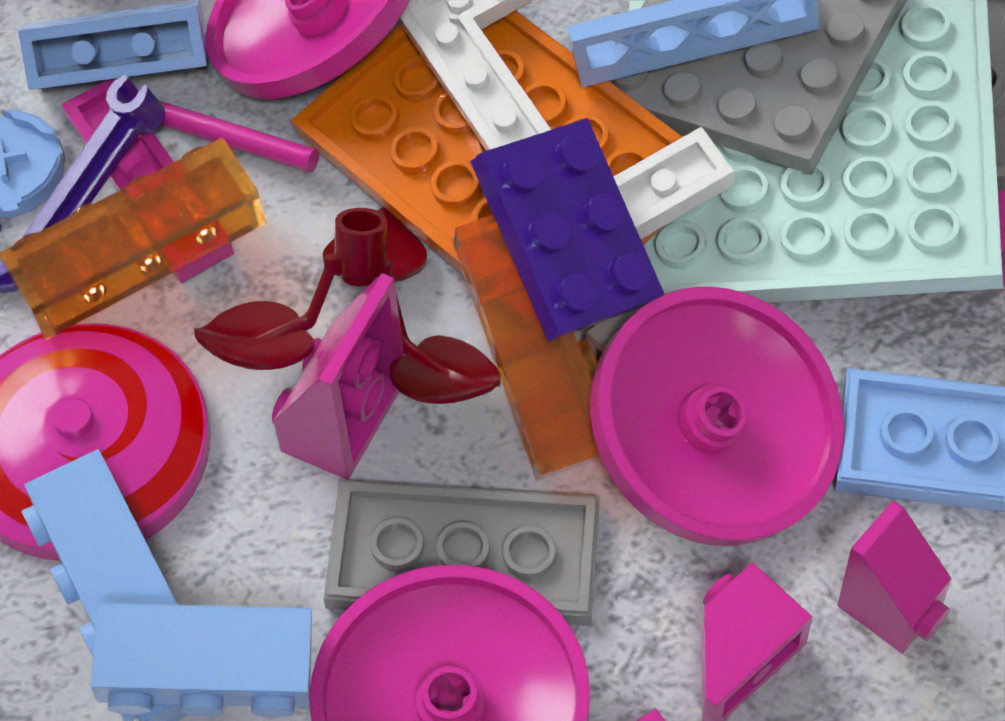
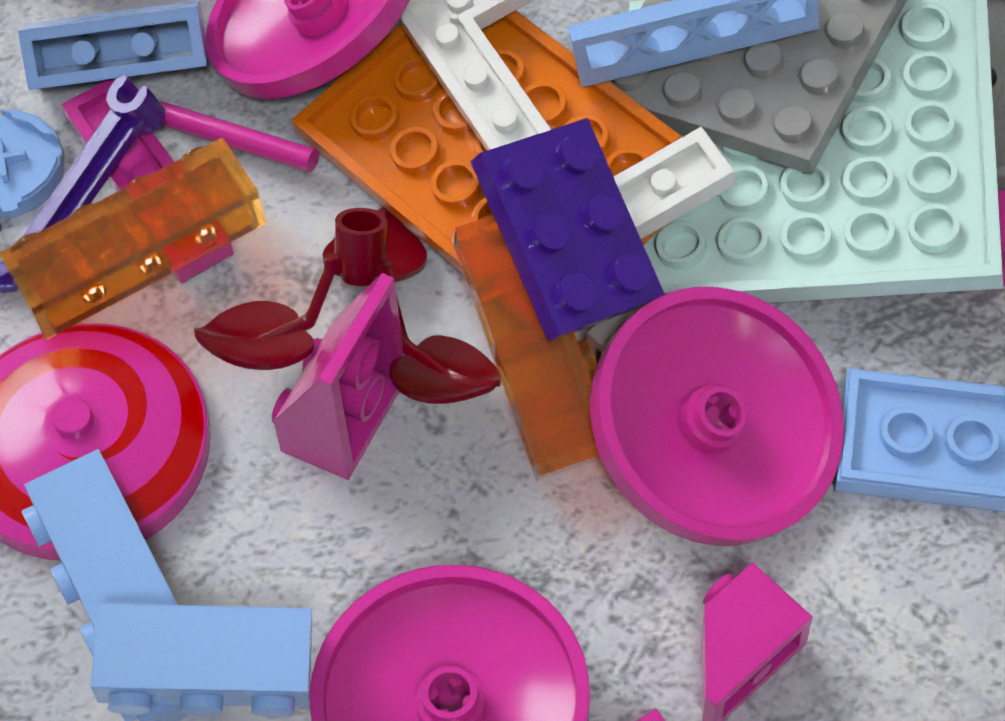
(407, 527): light grey tile -> none
(895, 581): dark pink slope -> none

